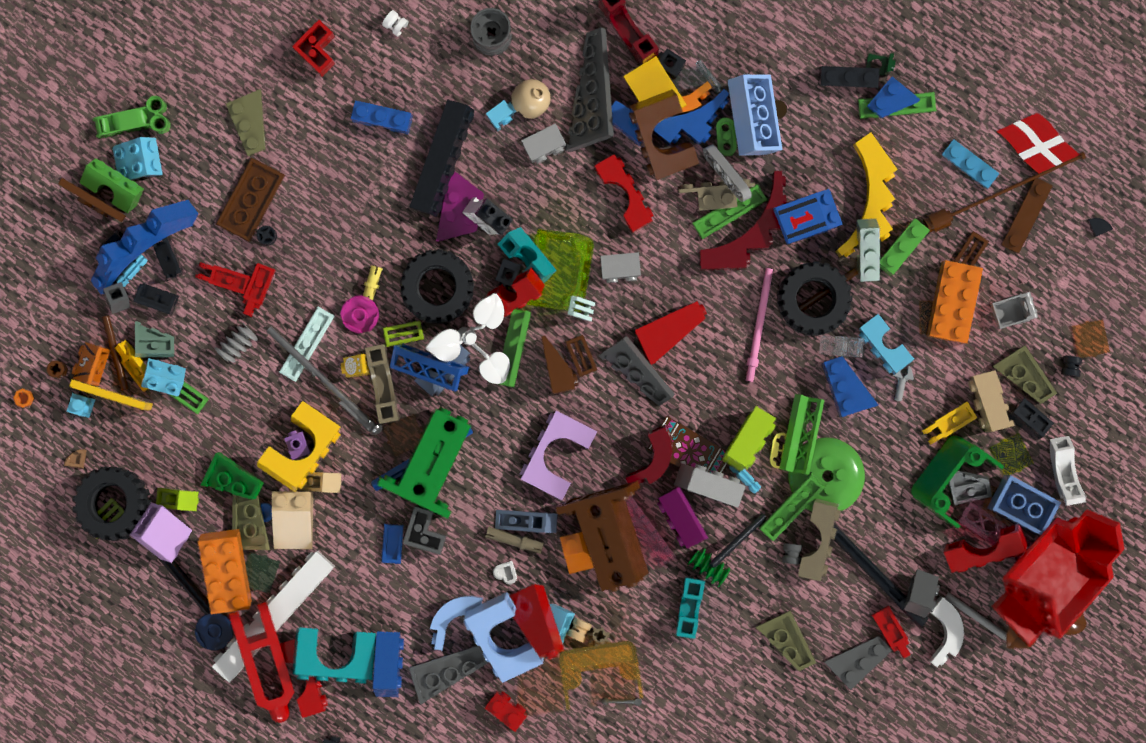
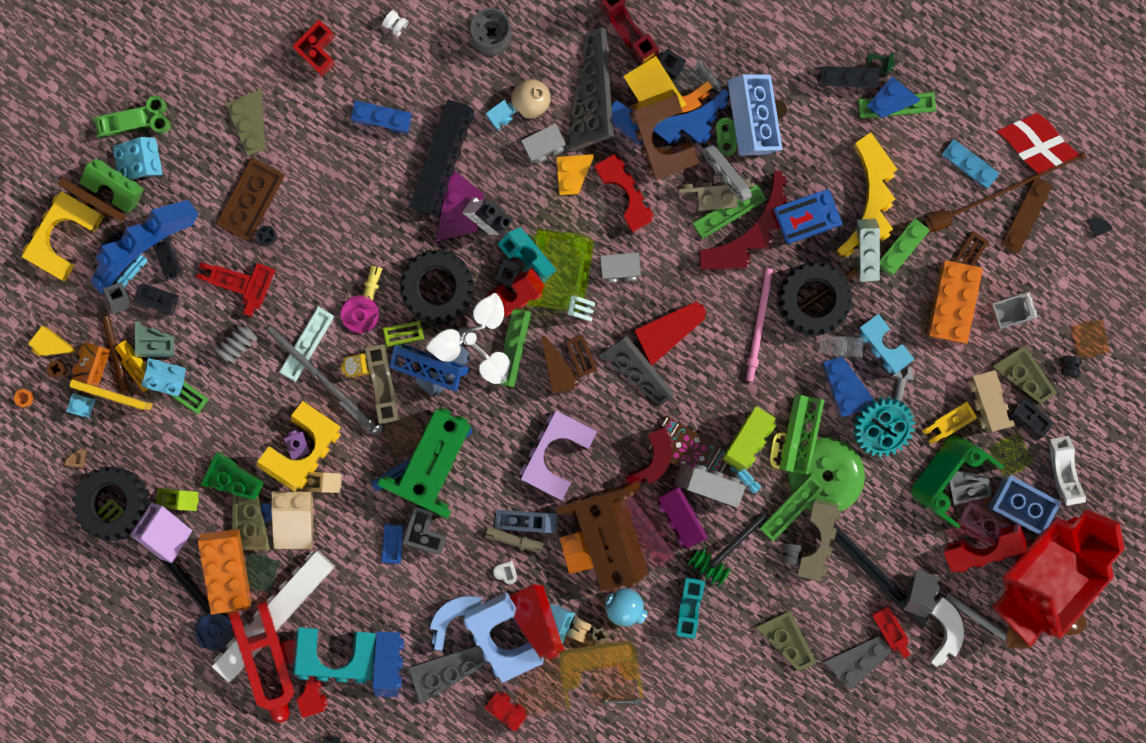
(39, 249): none -> yellow arch
(49, 344): none -> yellow slope
(572, 173): none -> light orange wing
(625, 607): none -> medium azure brick
(895, 412): none -> teal gear

